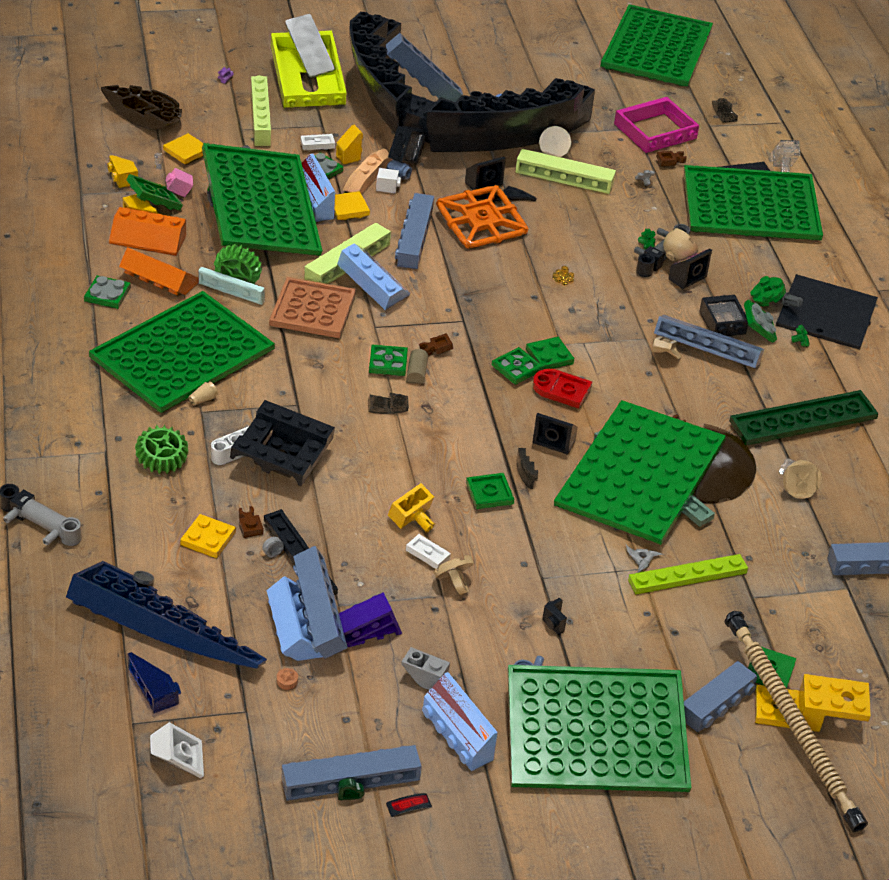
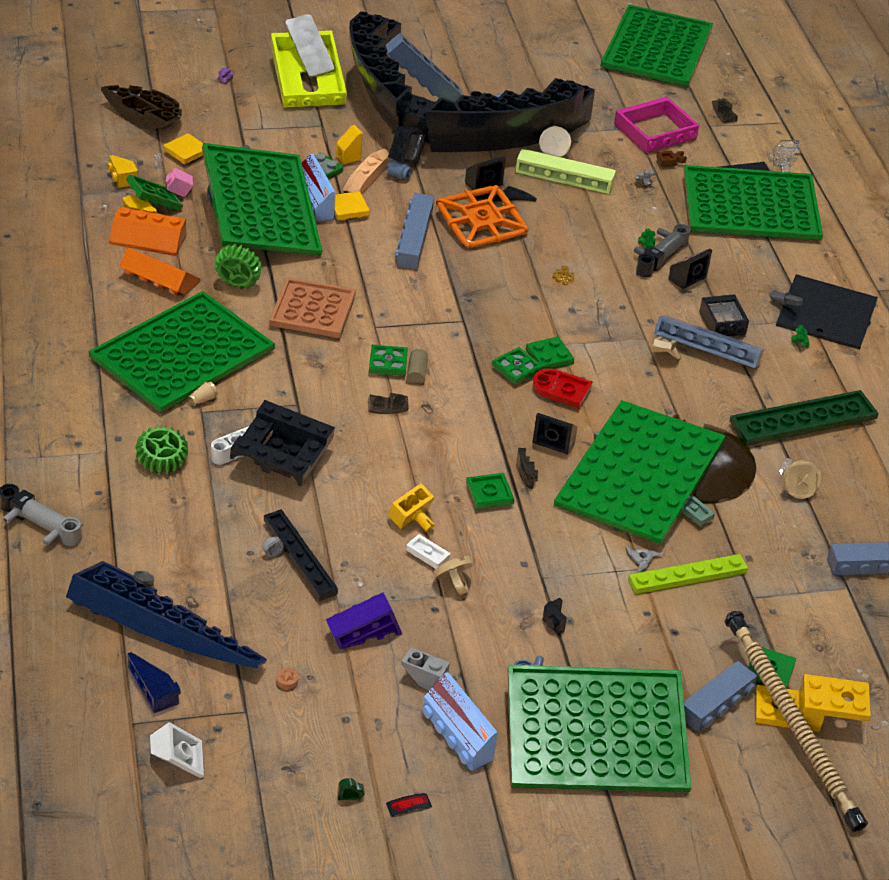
(107, 291): piece -> none
(208, 536): yellow plate -> none
(231, 285): light aqua tile -> none
(250, 524): reddish brown plate -> none
(260, 111): yellowish green brick -> none
(291, 620): light blue slope -> none
(316, 142): white plate -> none
(319, 603): sand blue brick -> none
(325, 268): yellowish green brick -> none
(368, 768): sand blue brick -> none
(371, 276): light blue slope -> none
(388, 180): white brick -> none
(437, 344): reddish brown plate -> none
(678, 245): tan cylinder -> none
(760, 321): piece -> none
(768, 290): green plate -> none

